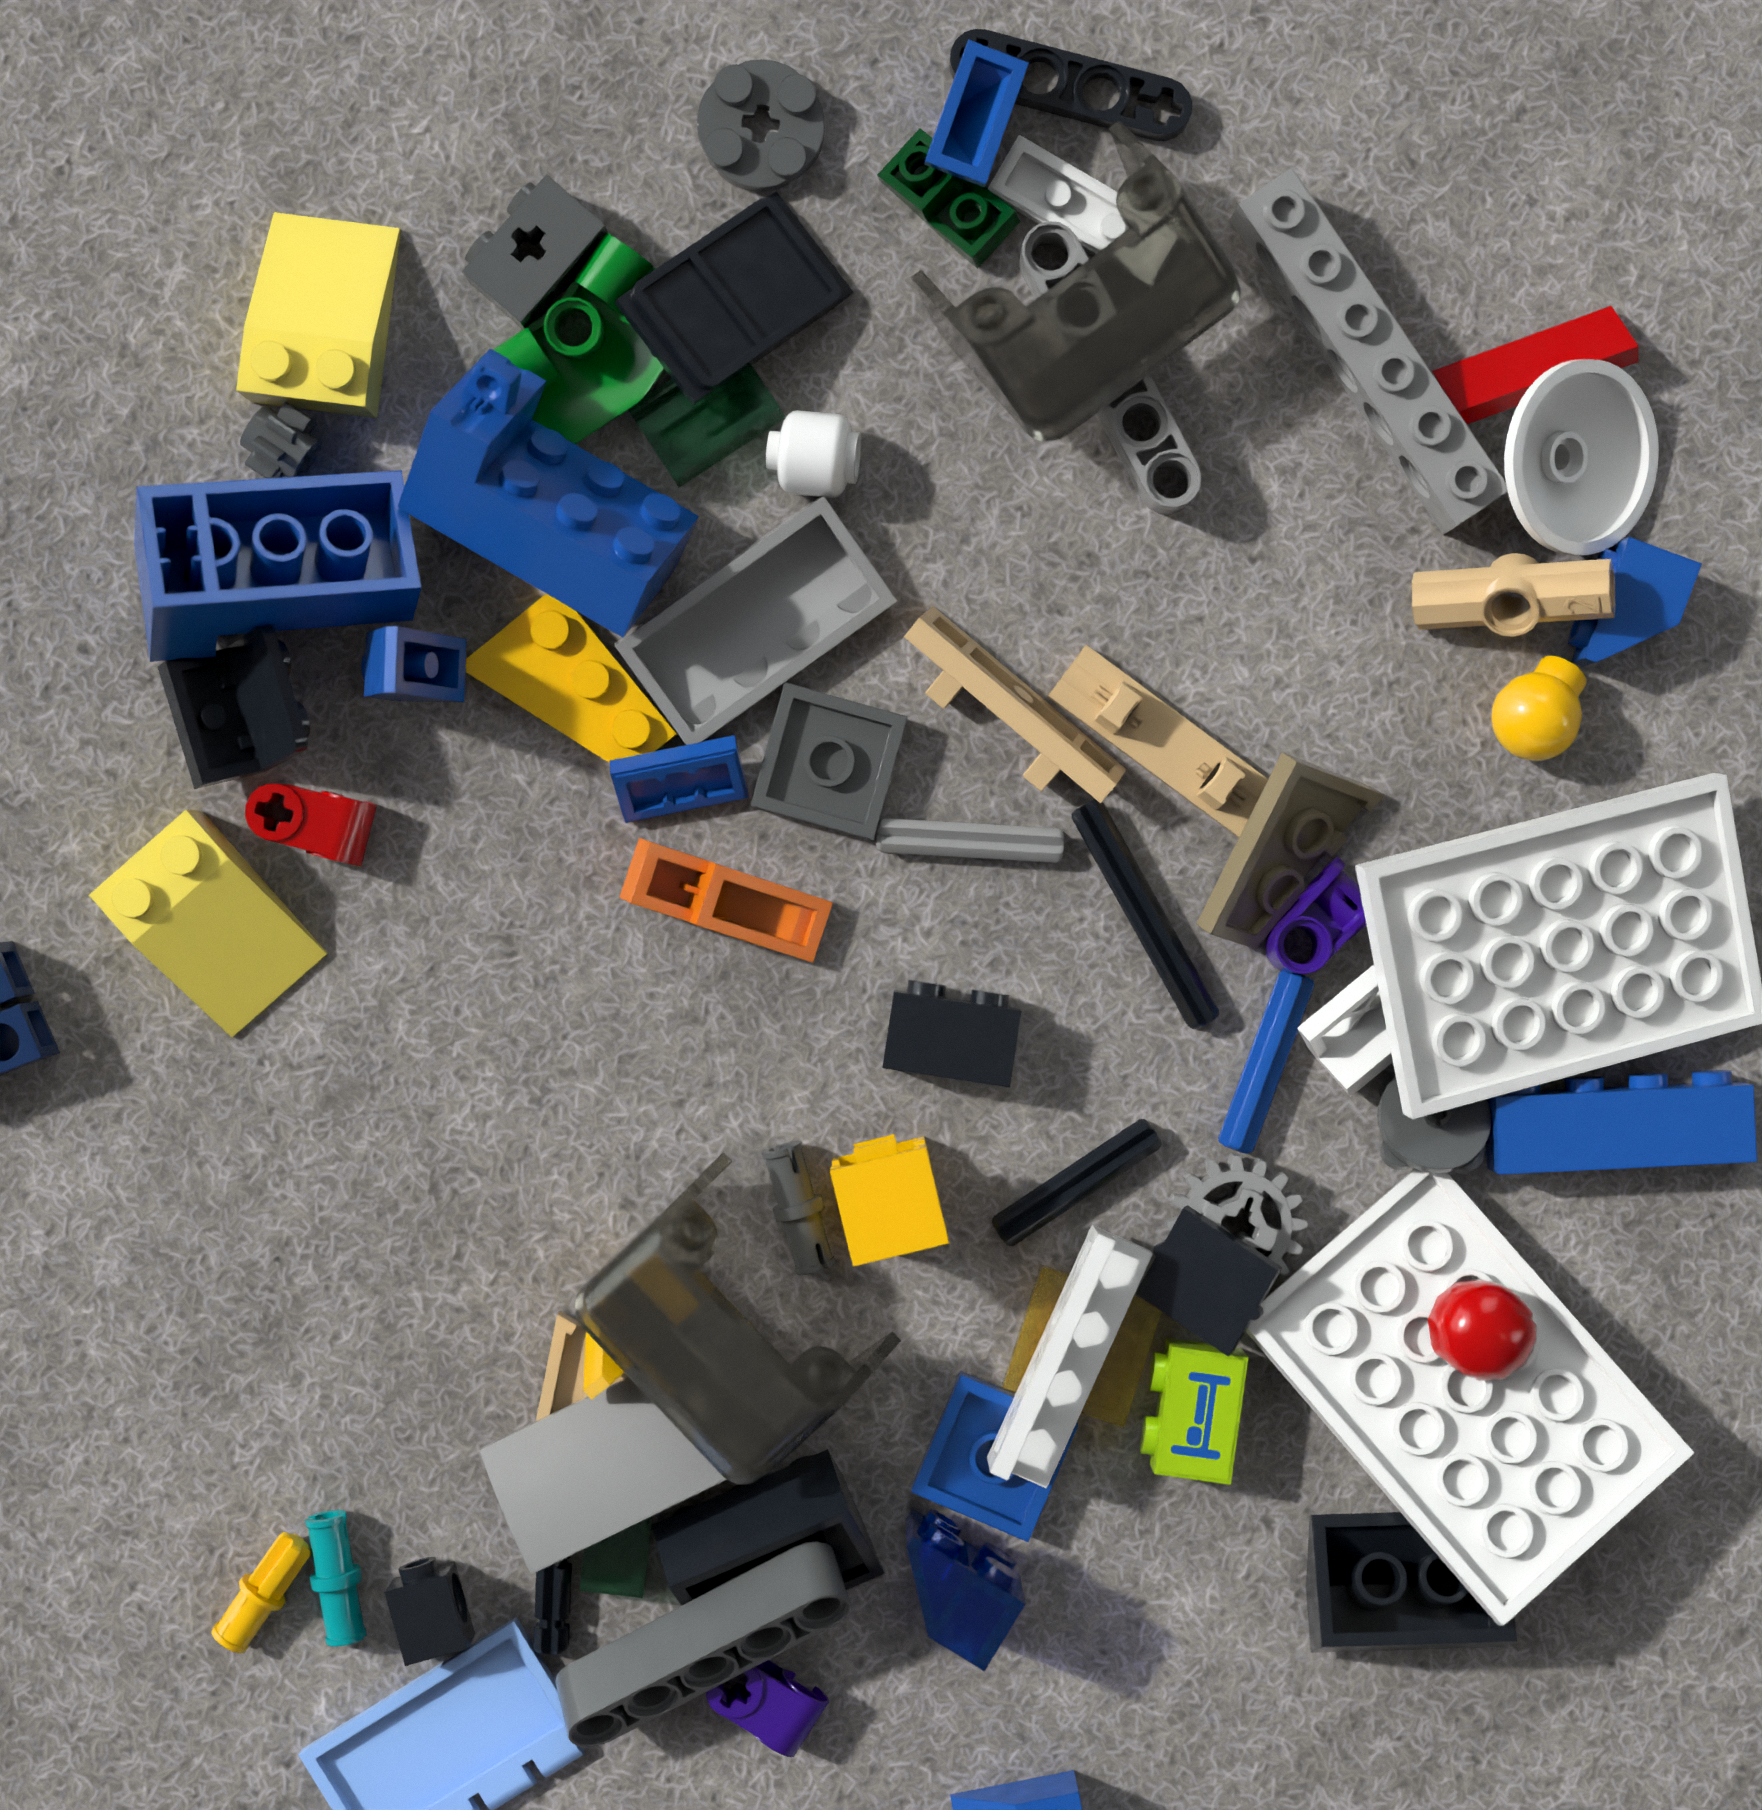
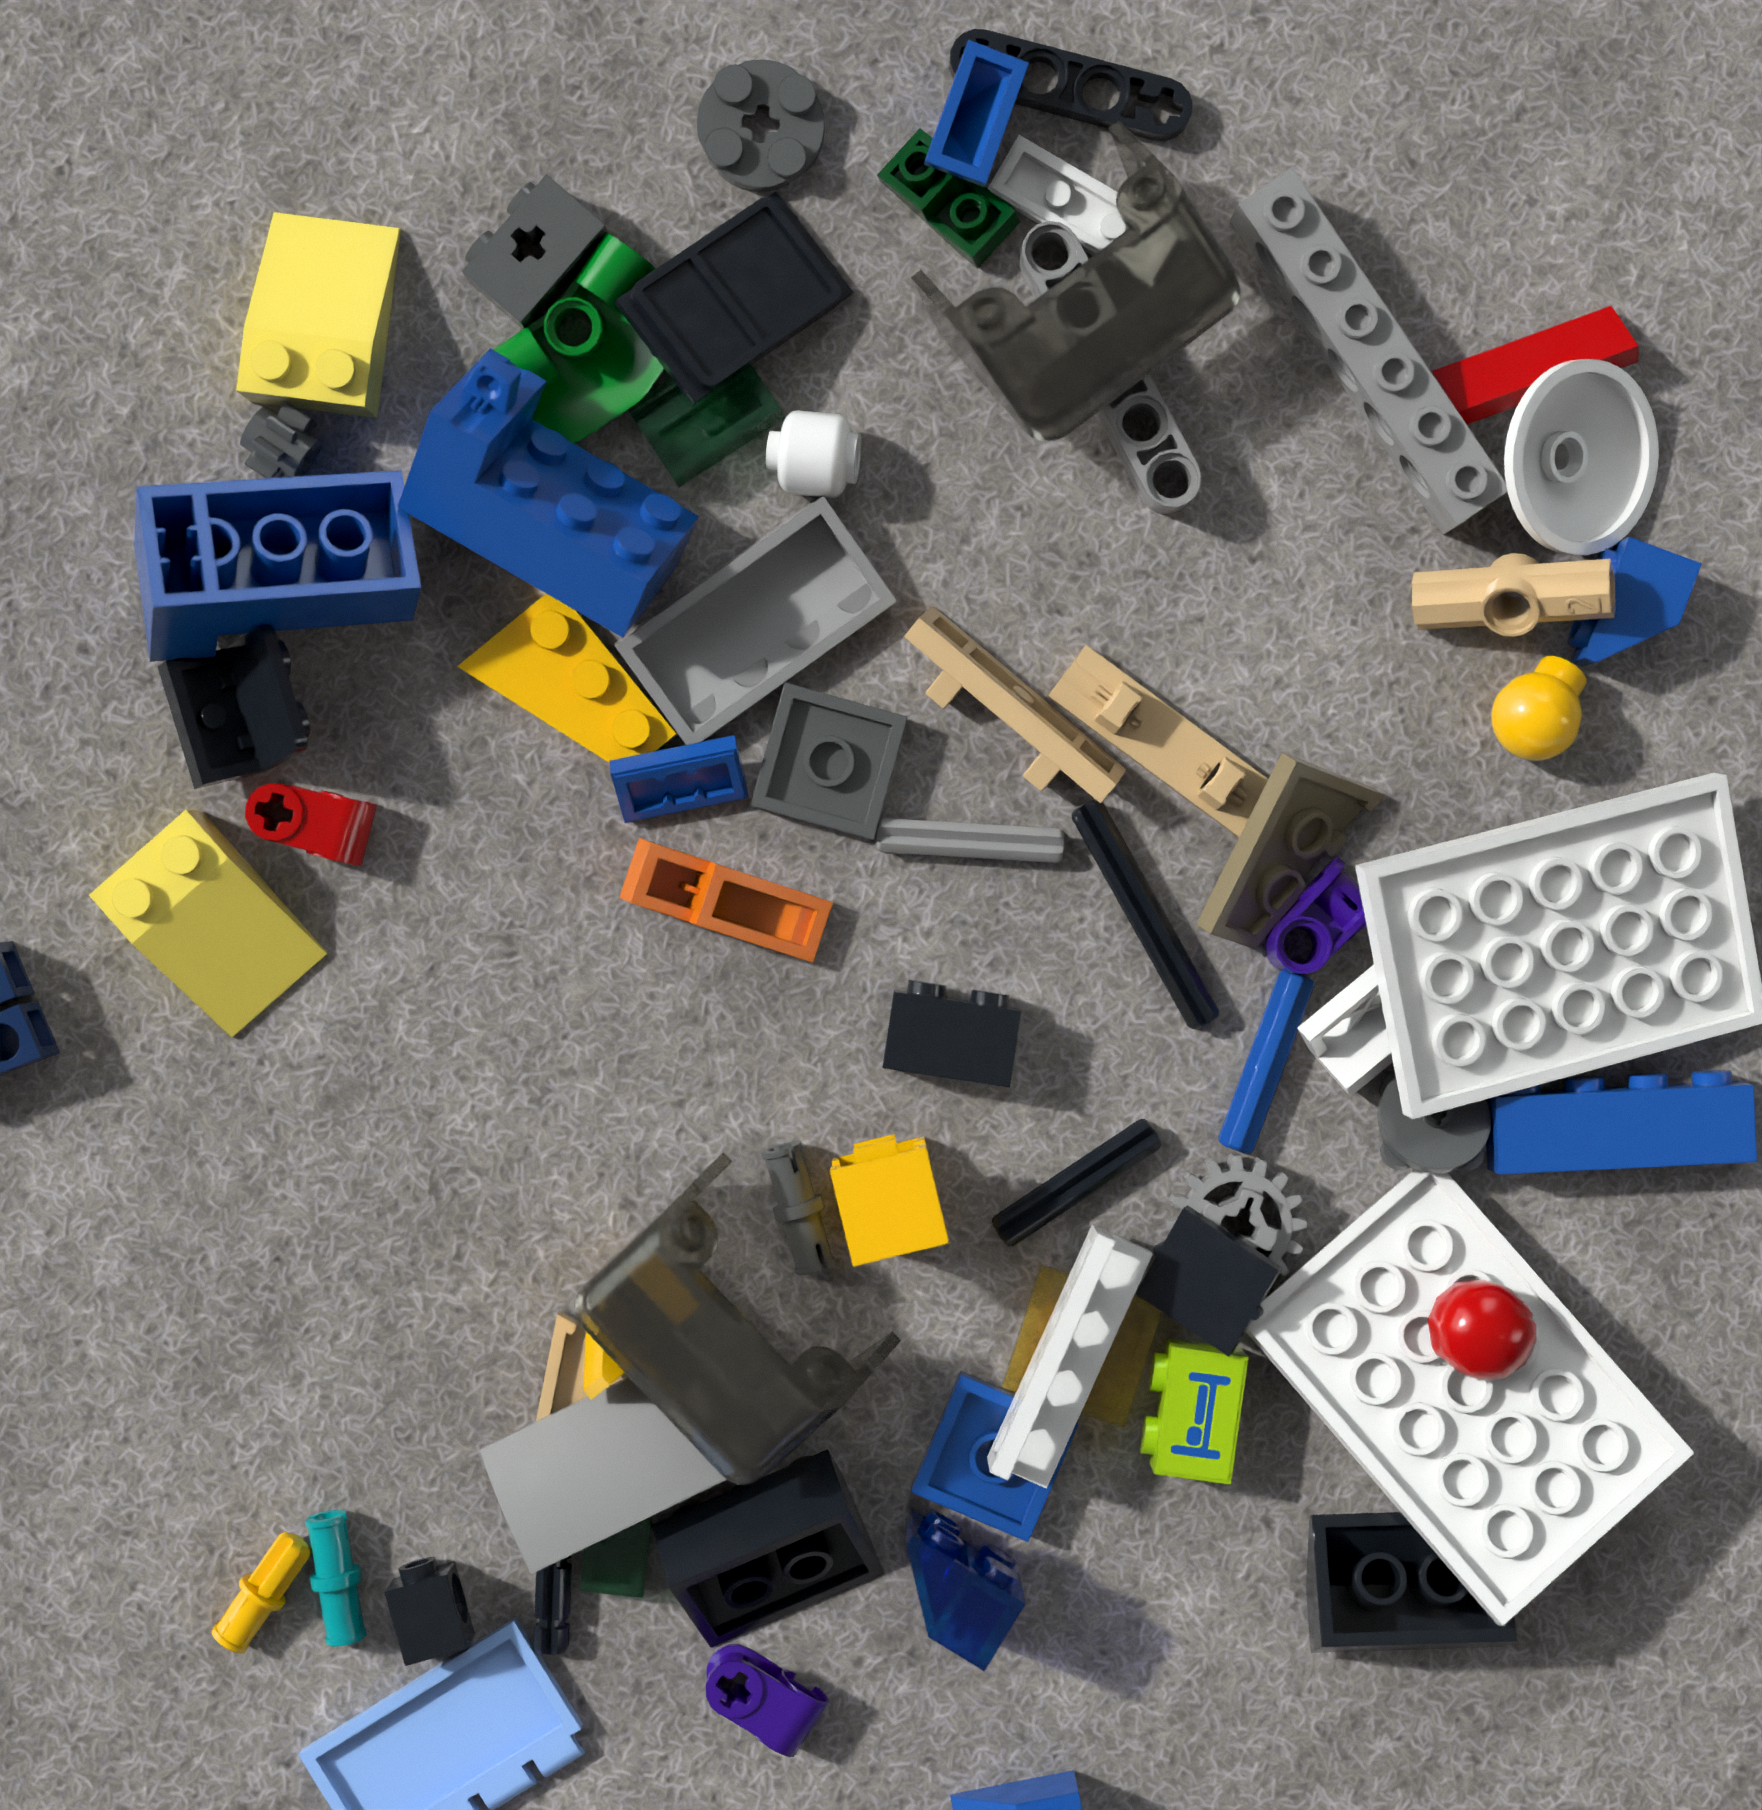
(414, 666): blue slope -> none
(702, 1644): dark grey beam -> none

